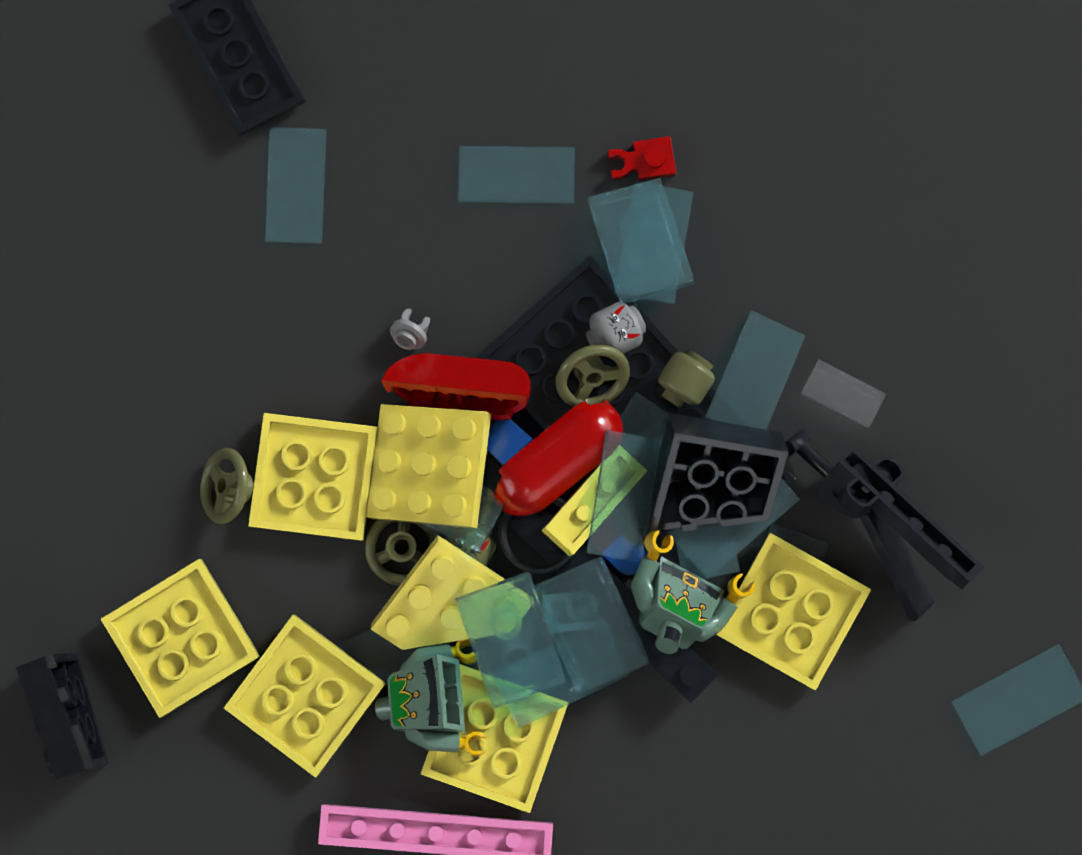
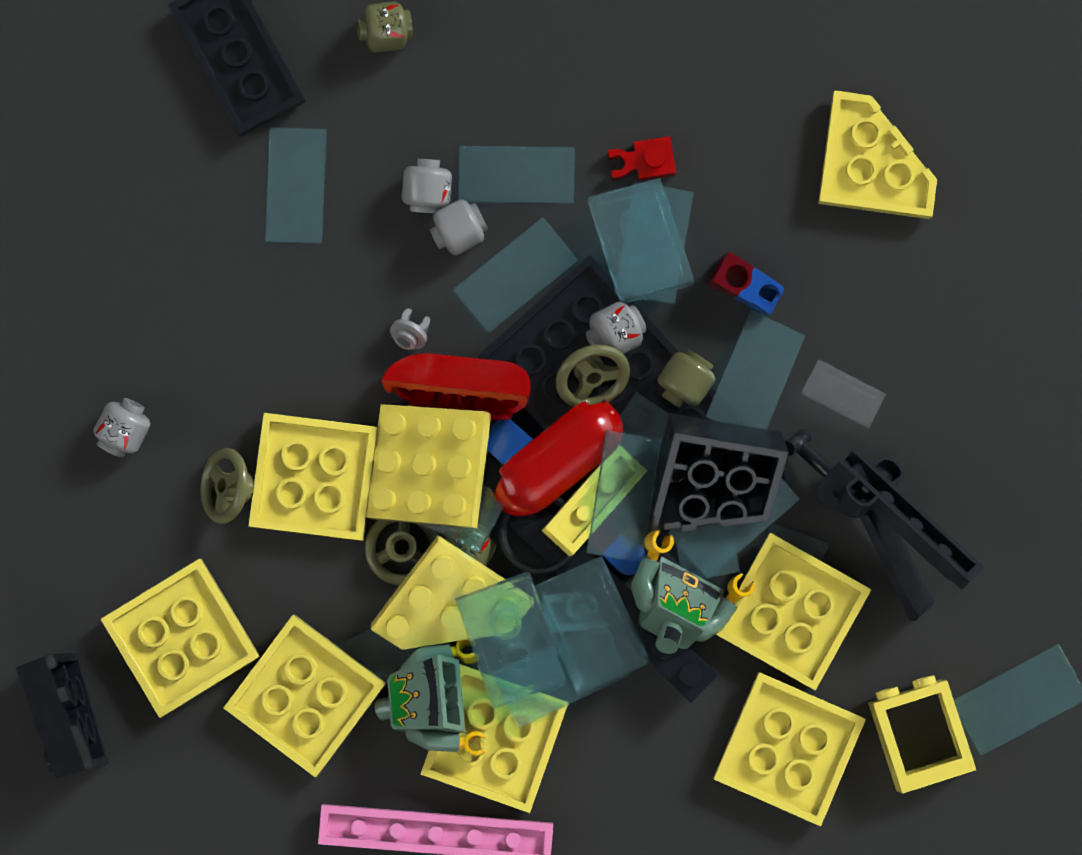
(121, 427): none -> light grey head
(385, 26): none -> olive head
(426, 186): none -> light grey head
(458, 227): none -> light grey head
(515, 275): none -> clear light blue piece
(745, 284): none -> leg
(789, 749): none -> light yellow plate
(872, 163): none -> light yellow plate
(933, 772): none -> light yellow window

